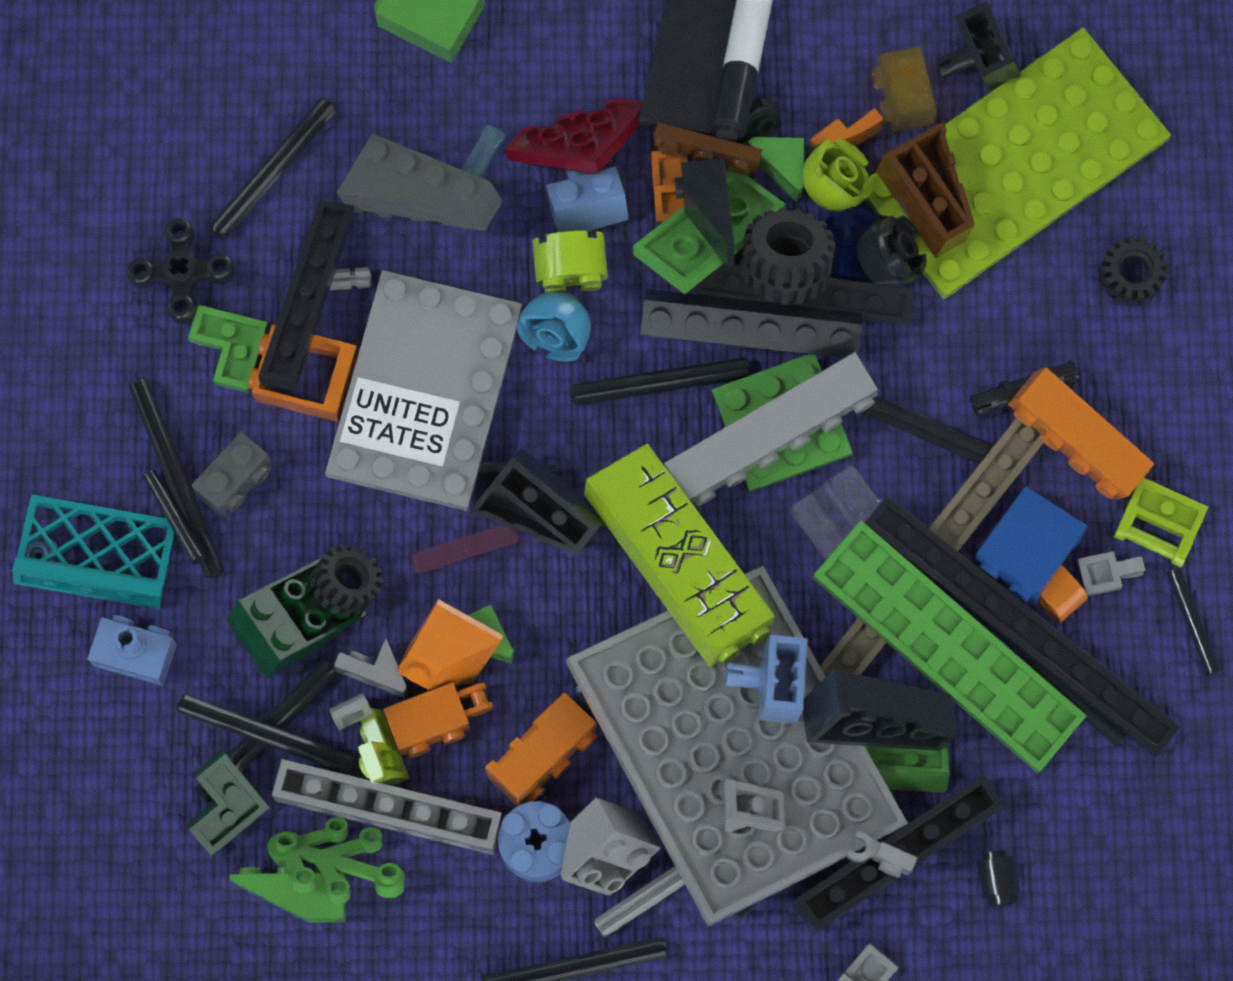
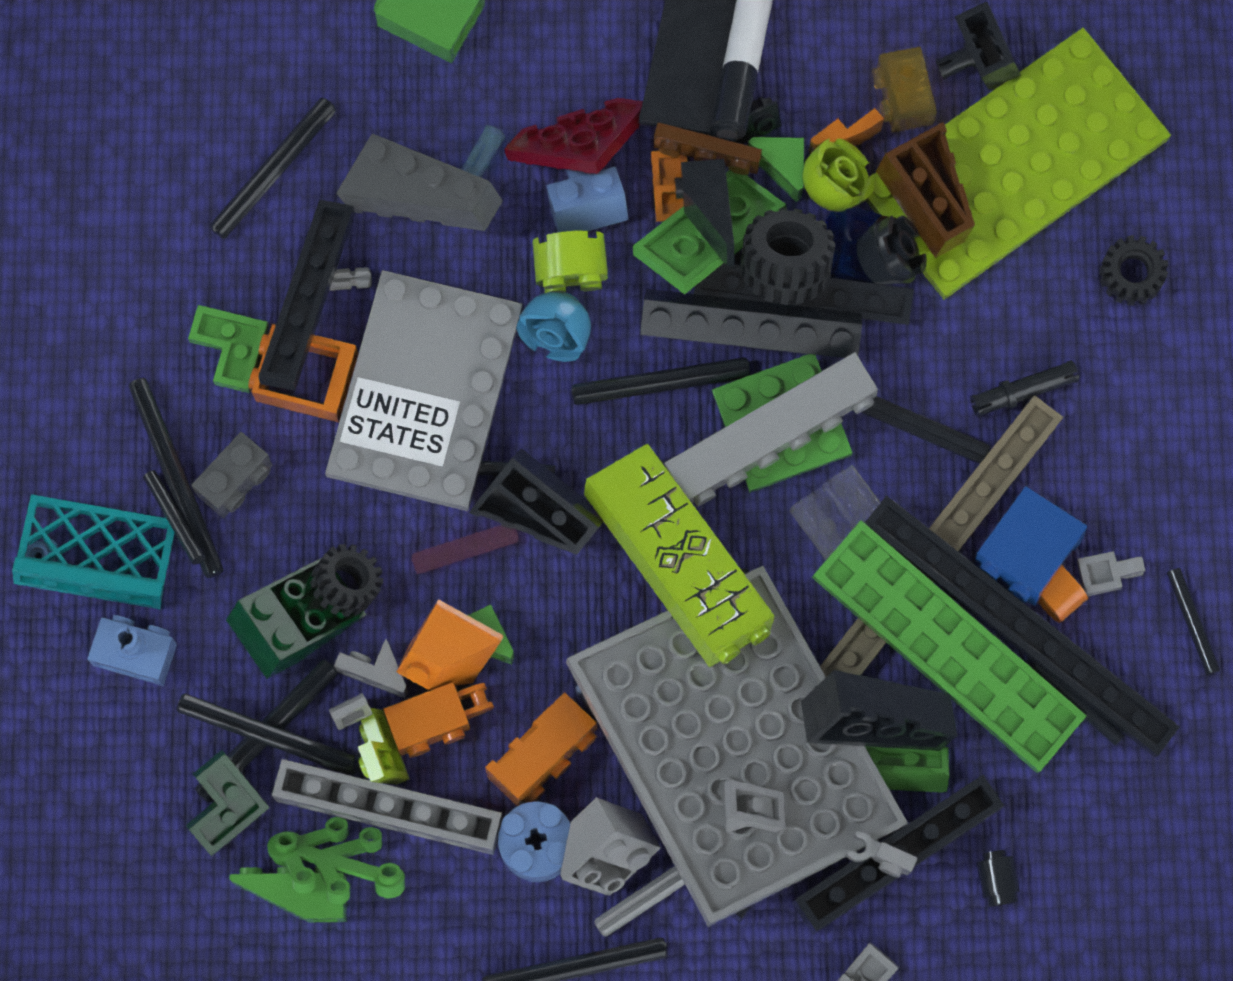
(180, 258): black gear -> none
(777, 679): medium blue brick -> none
(1080, 434): orange brick -> none
(1166, 511): lime plate -> none

